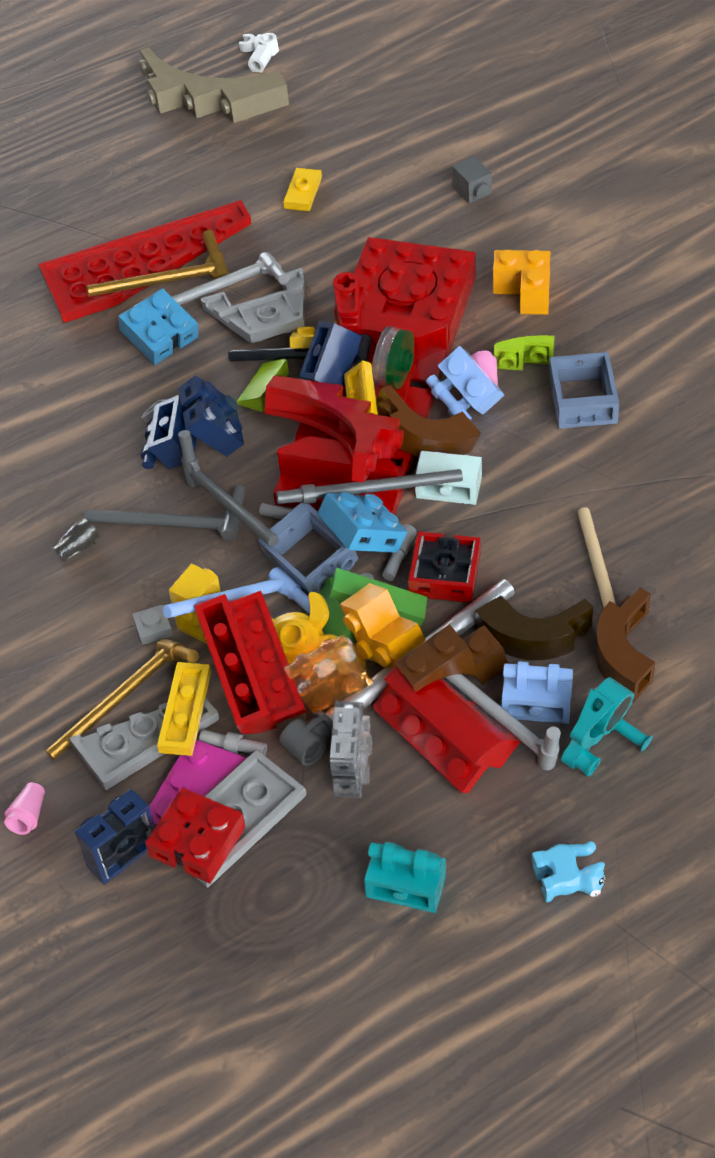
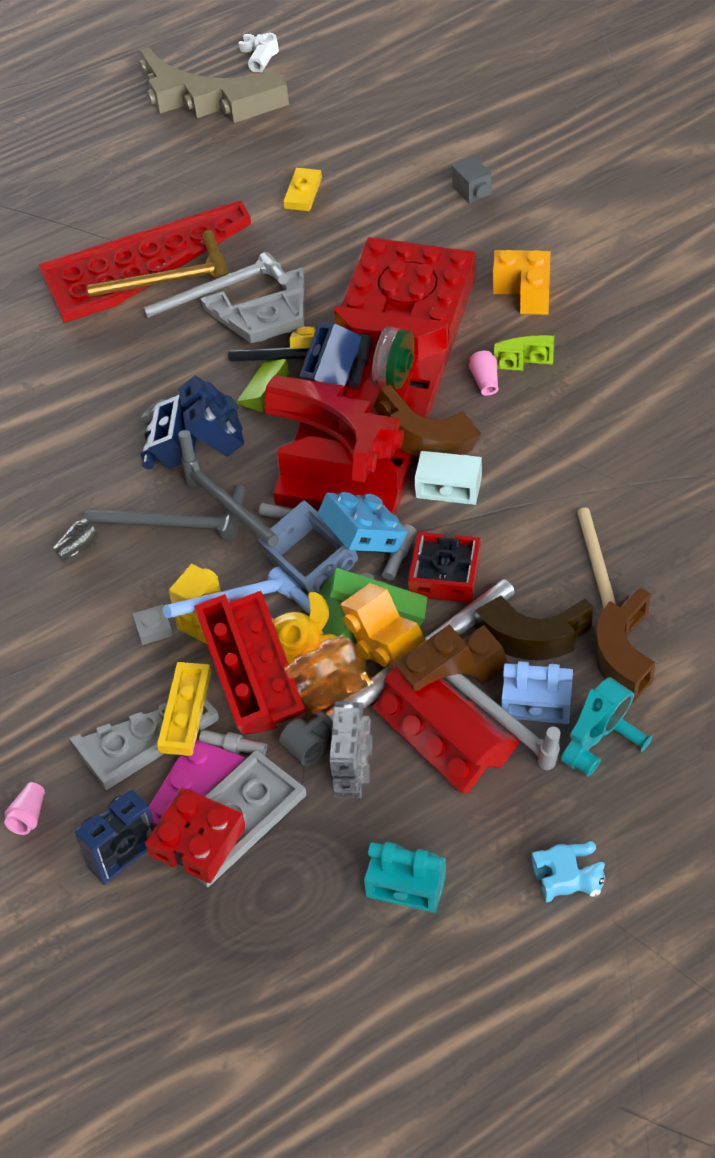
(158, 326): dark azure piece -> none
(165, 651): pearl gold bar -> none
(310, 493): dark grey bar -> none
(347, 300): red piece -> none
(360, 384): yellow plate -> none
(469, 379): light blue brick -> none
(584, 410): sand blue window -> none

